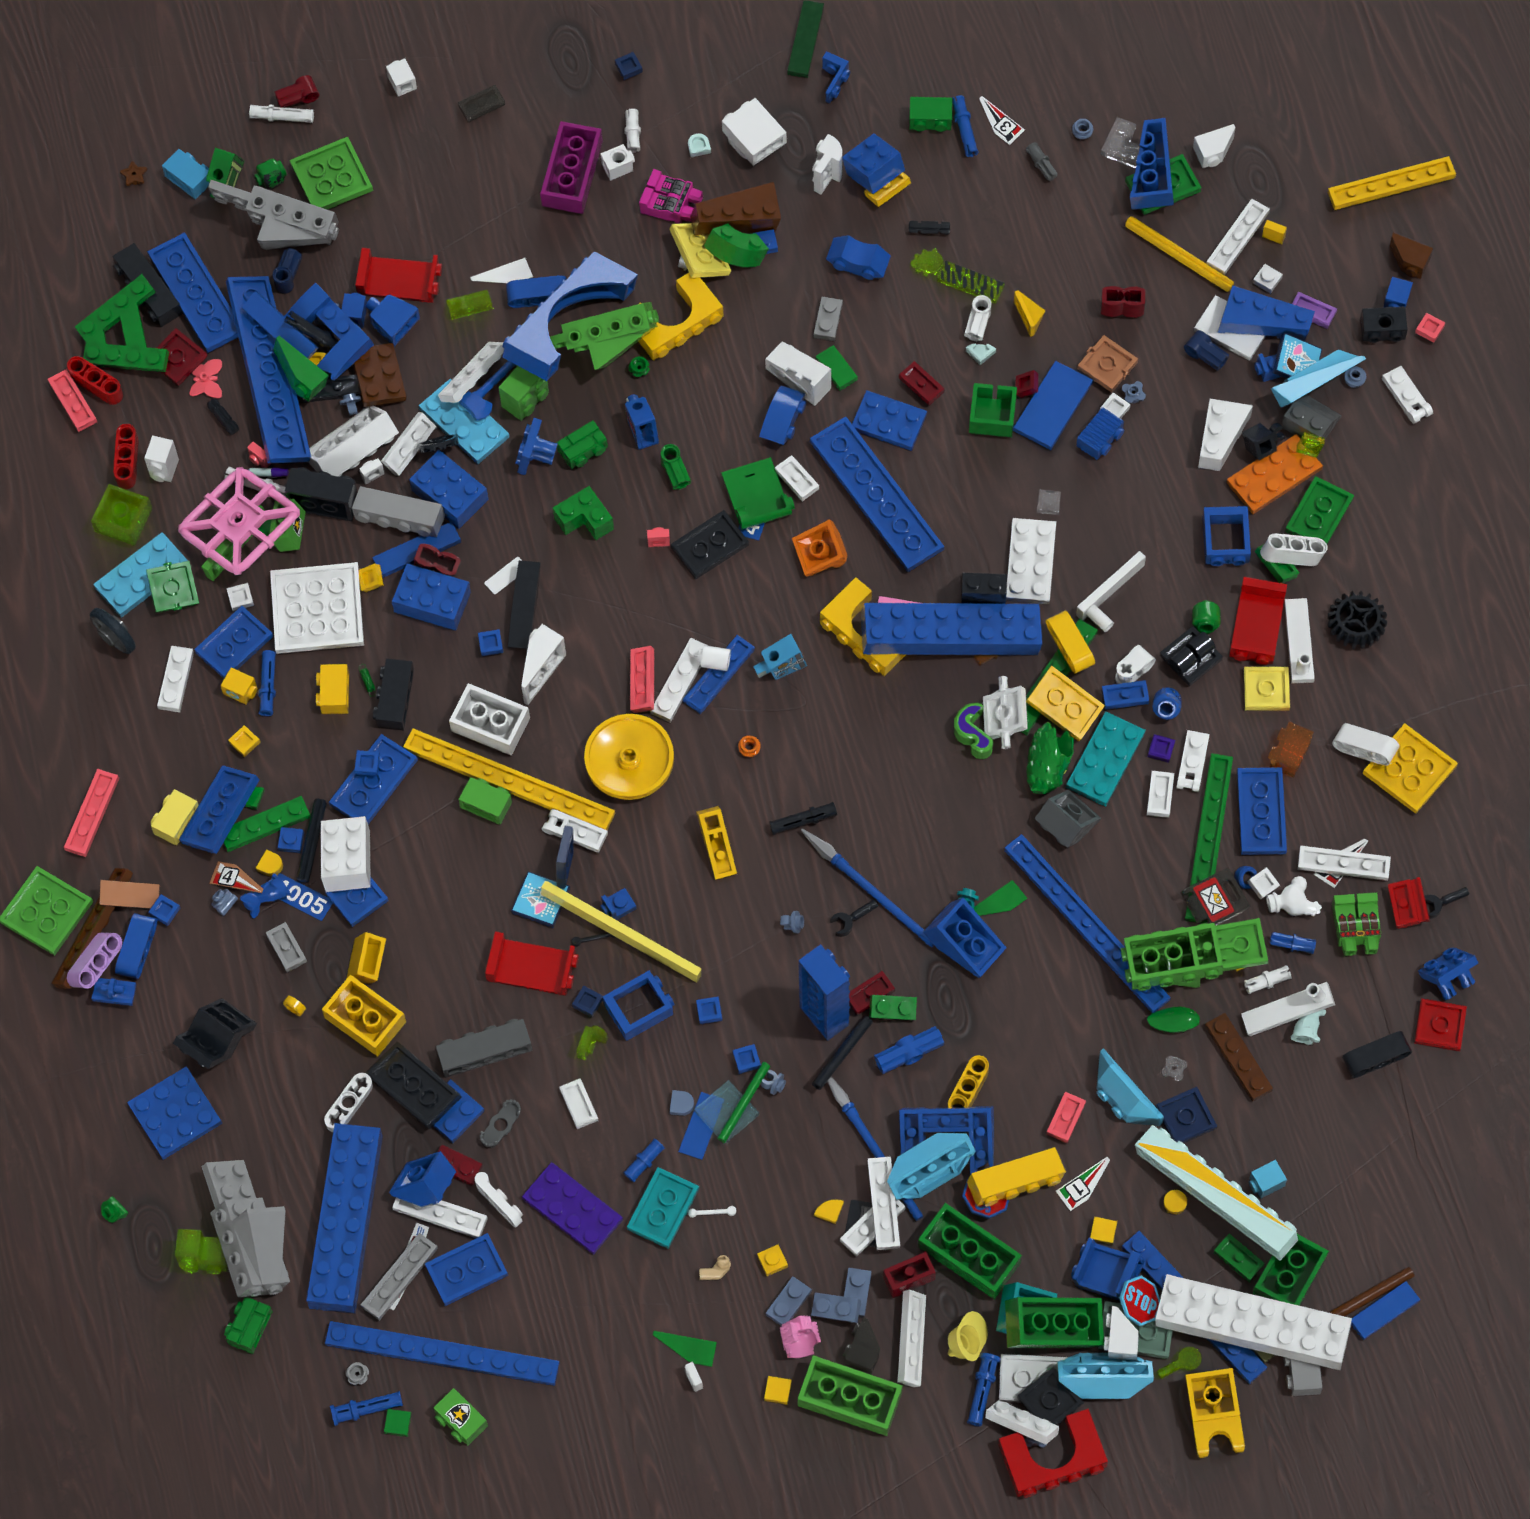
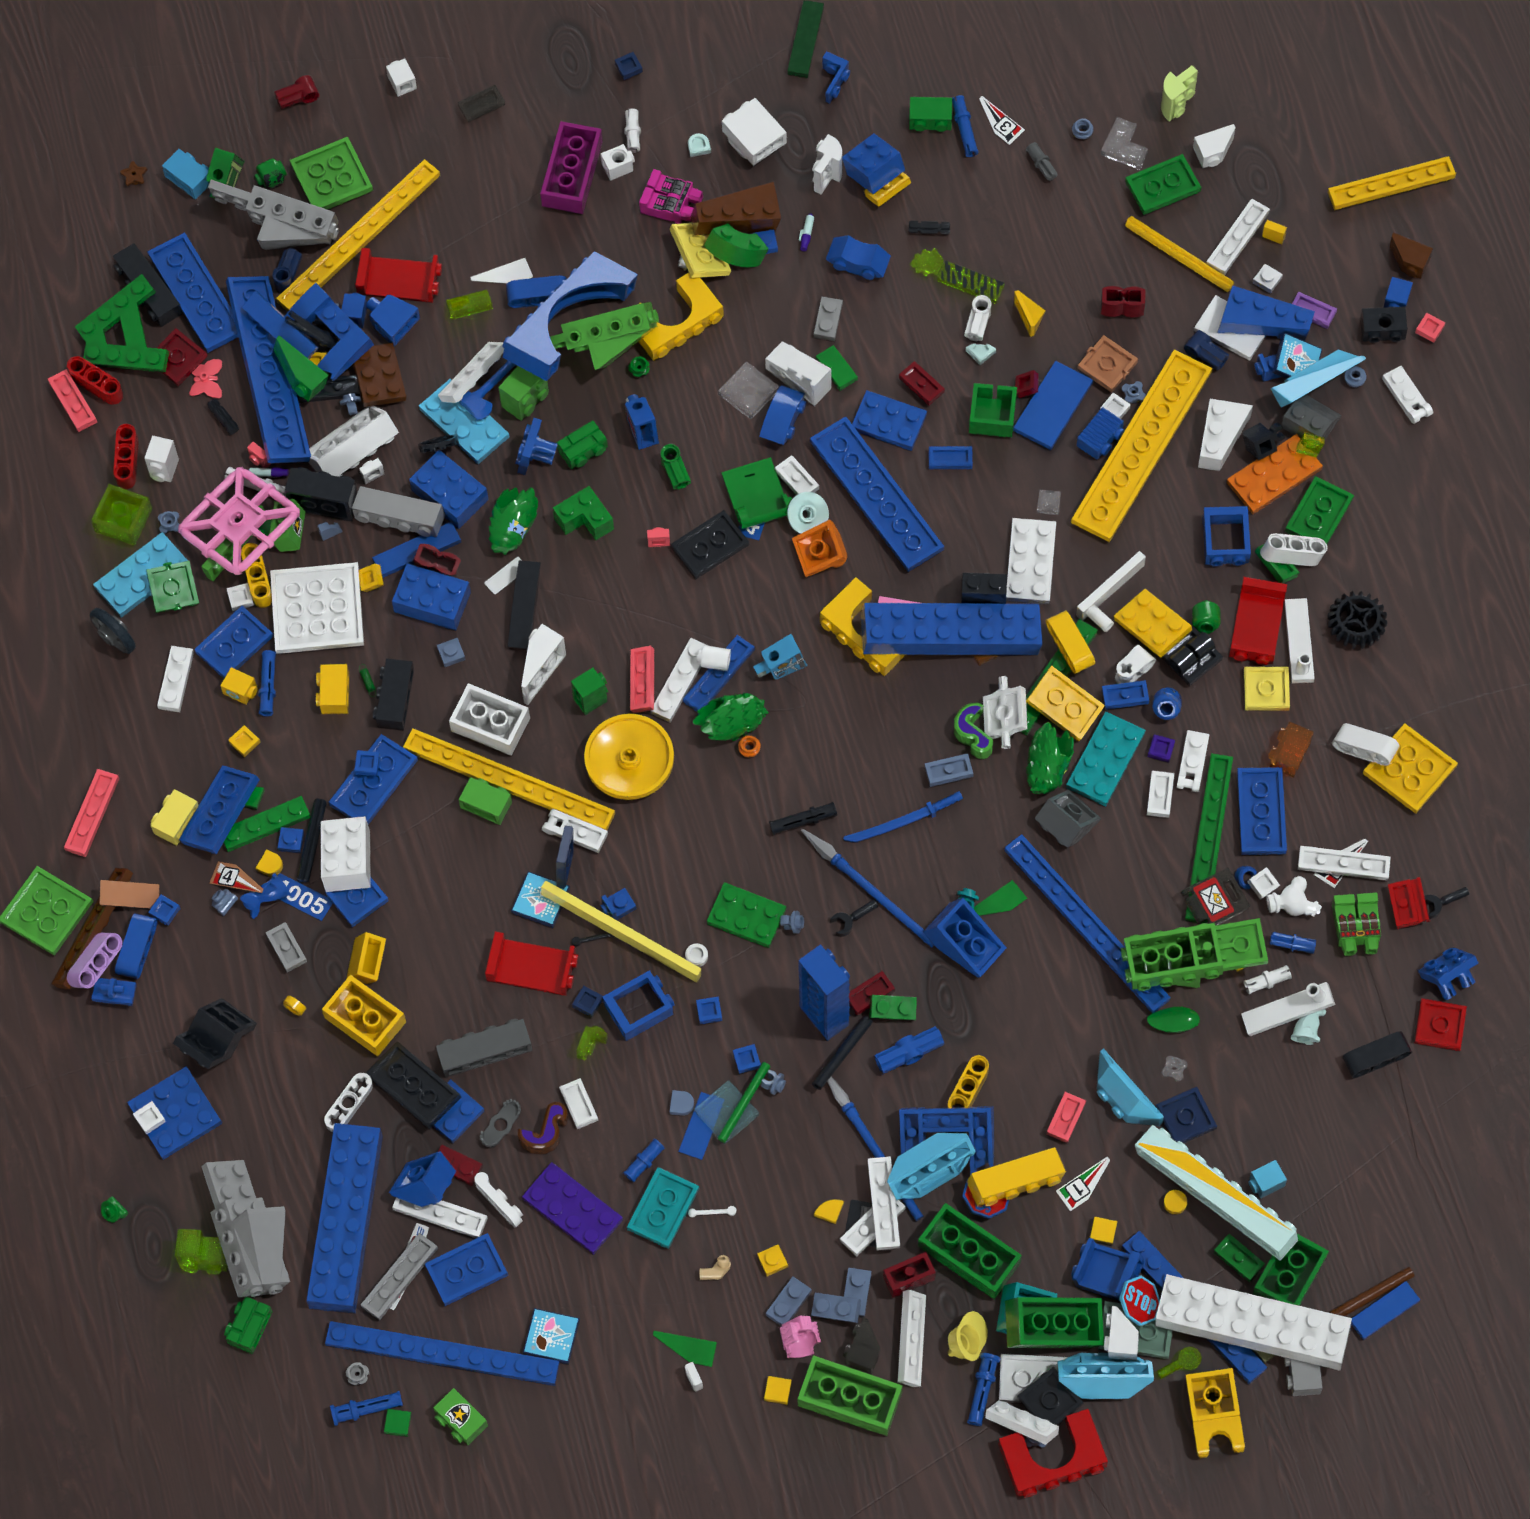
(149, 1117): none -> white plate
(168, 516): none -> sand blue plate
(260, 583): none -> yellow beam
(278, 113): white pin -> none
(327, 531): none -> sand blue tile
(361, 233): none -> yellow plate
(407, 444): white plate -> none
(451, 652): none -> sand blue plate
(490, 642): blue plate -> none
(512, 519): none -> green head
(549, 1136): none -> reddish brown animal
(551, 1336): none -> medium azure tile
(589, 690): none -> green brick
(697, 954): none -> white tile
(716, 842): yellow slope -> none
(731, 716): none -> green head
(746, 915): none -> green plate
(748, 390): none -> clear plate
(805, 234): none -> piece
(815, 507): none -> light aqua dish
(930, 809): none -> blue sword
(948, 770): none -> sand blue plate
(950, 457): none -> blue tile
(1141, 445): none -> yellow plate
(1152, 623): none -> yellow plate
(1153, 172): blue wedge -> none
(1177, 91): none -> yellowish green brick
(1239, 1057): reddish brown plate -> none

